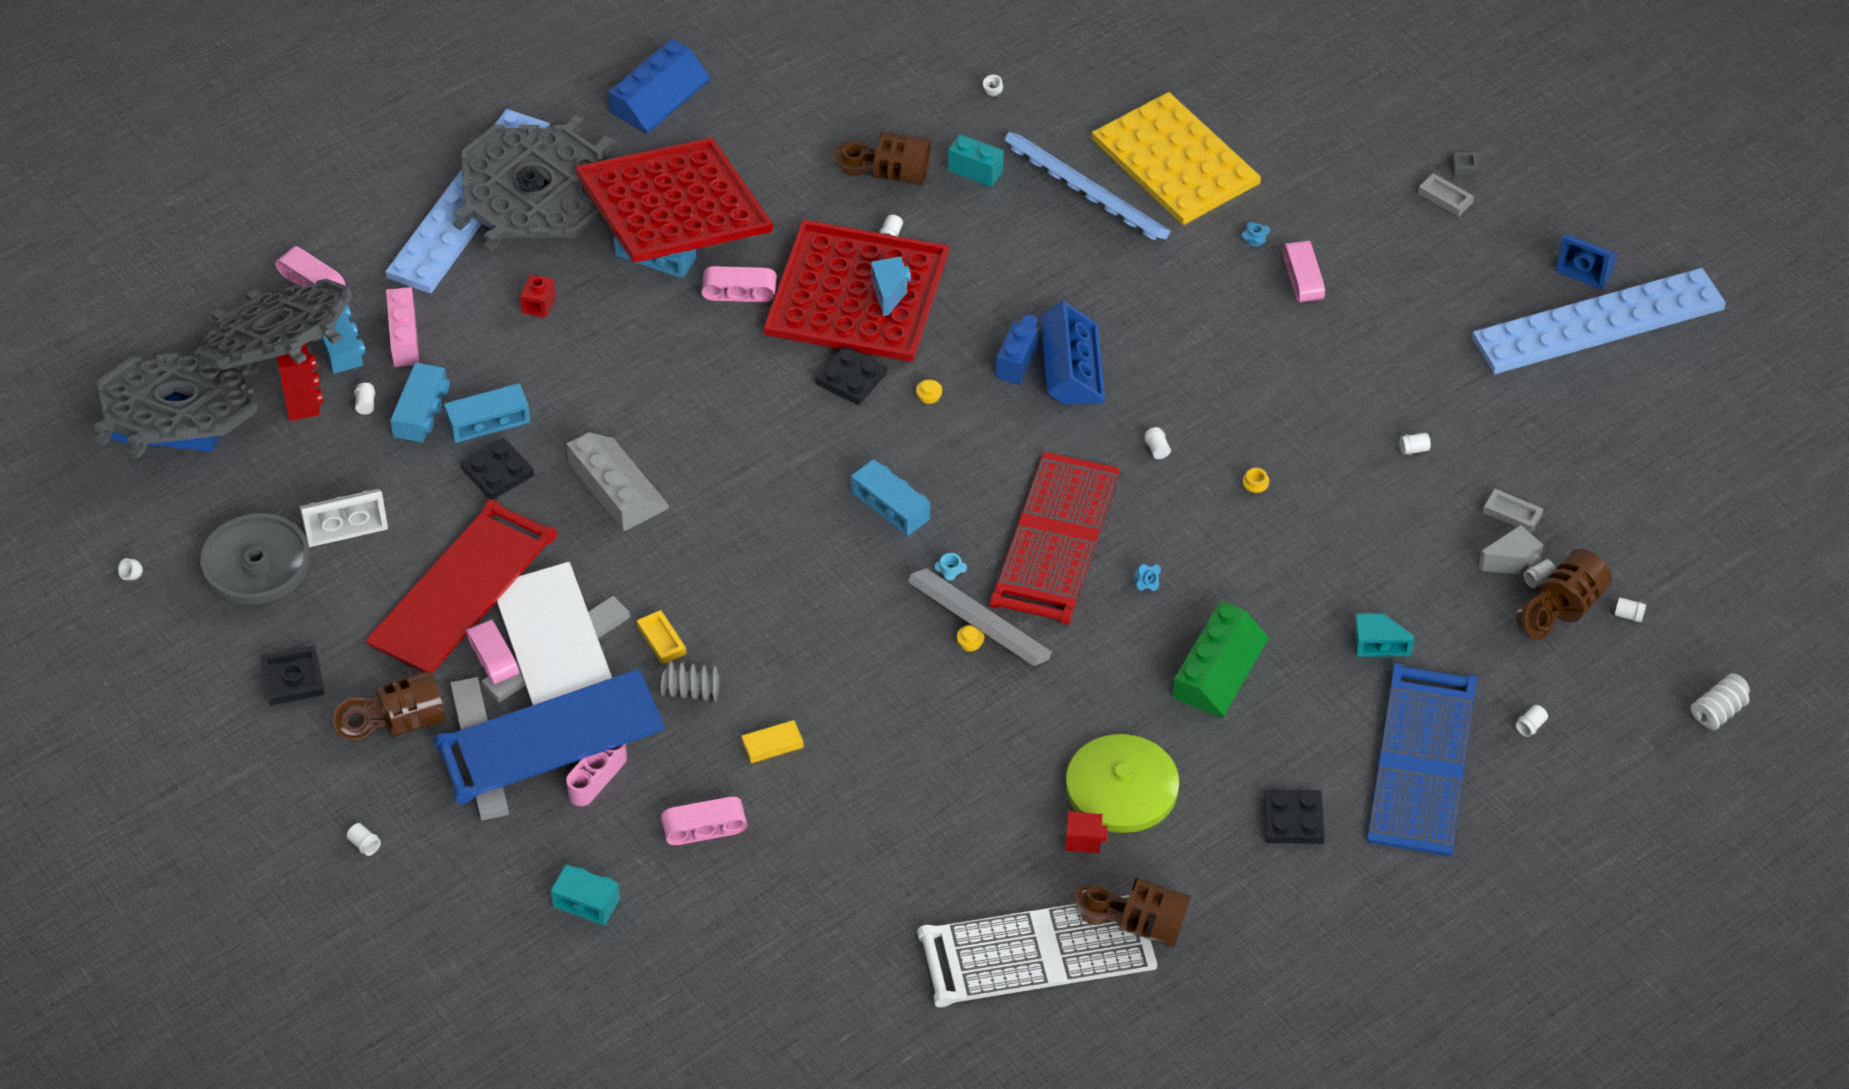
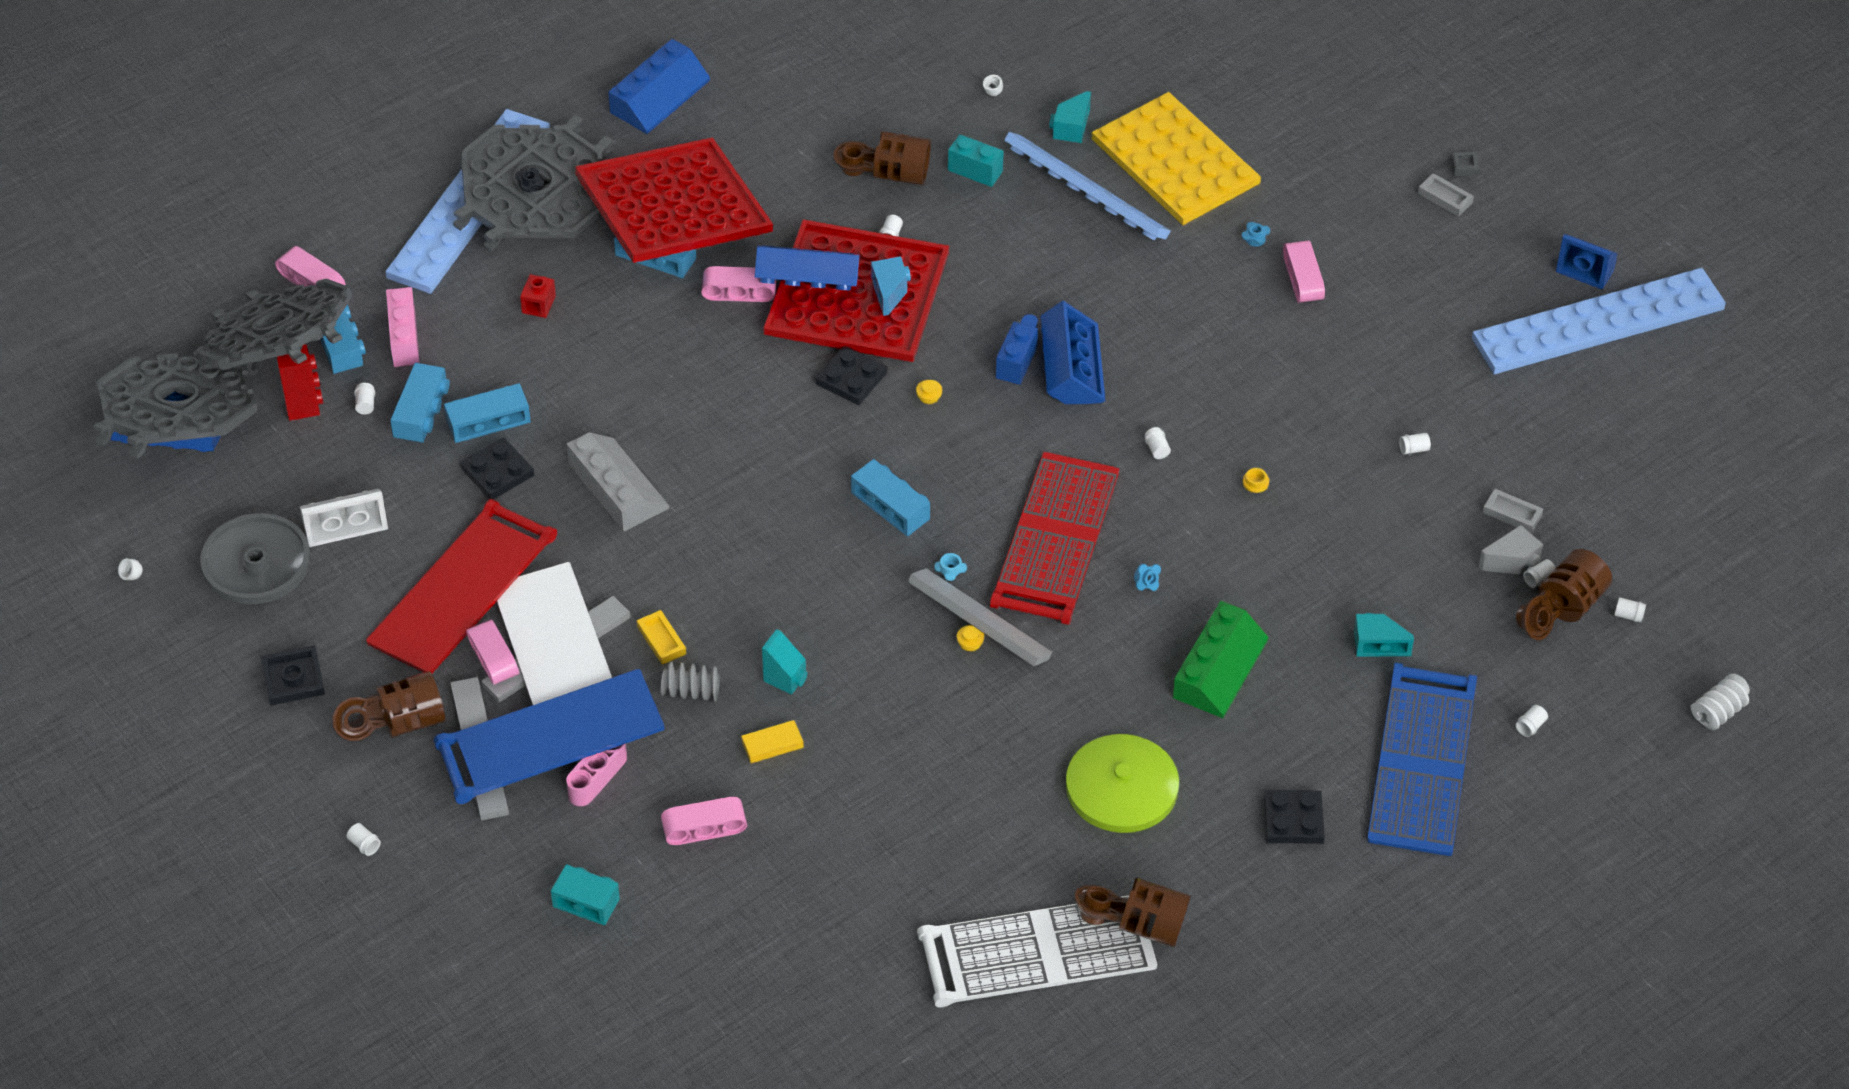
(783, 663): none -> teal slope
(806, 266): none -> blue slope
(1071, 118): none -> teal slope
(1085, 832): red brick -> none

